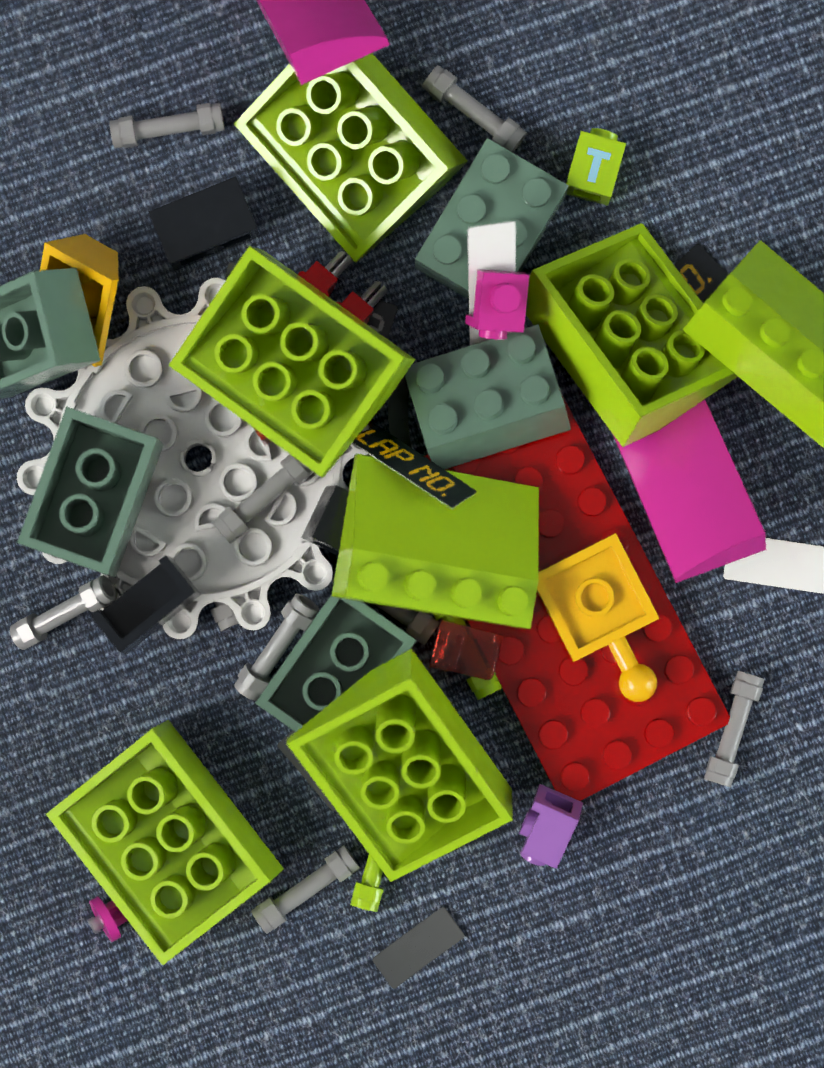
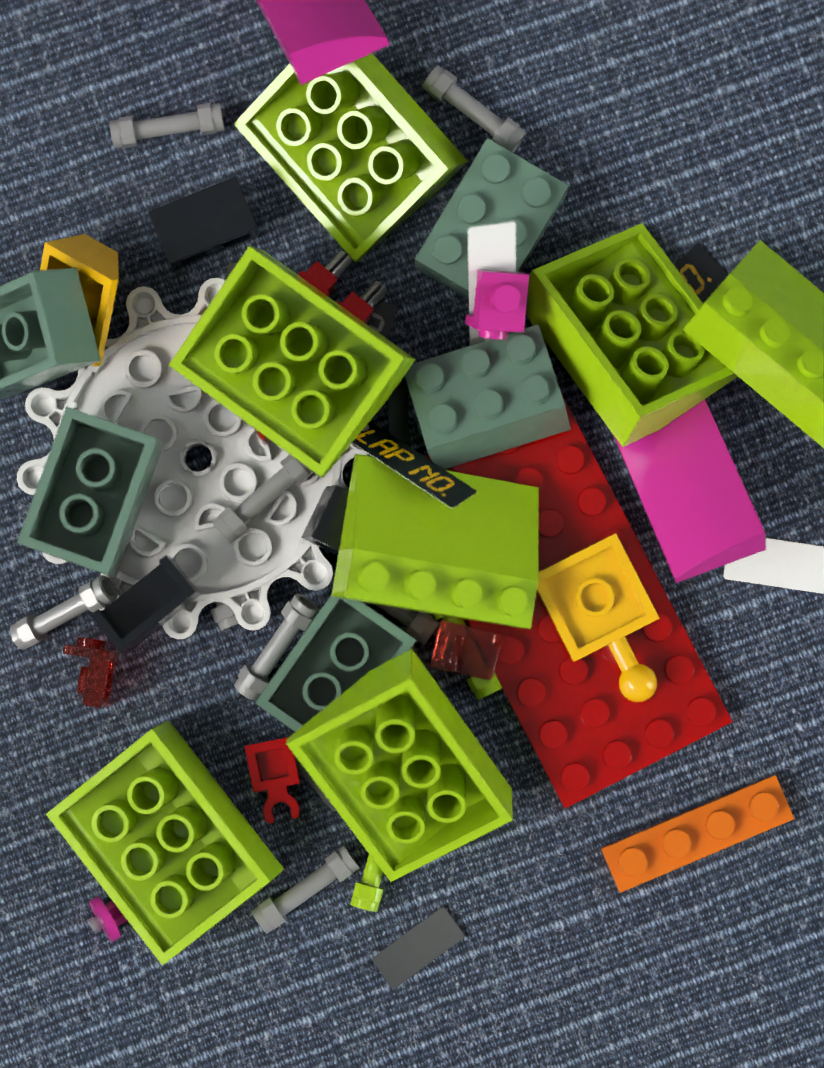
(97, 679): none -> clear red bracket
(273, 769): none -> red plate
(549, 826): medium lavender brick -> none
(595, 166): lime brick -> none
(697, 833): none -> orange plate
(722, 767): light grey bar -> none

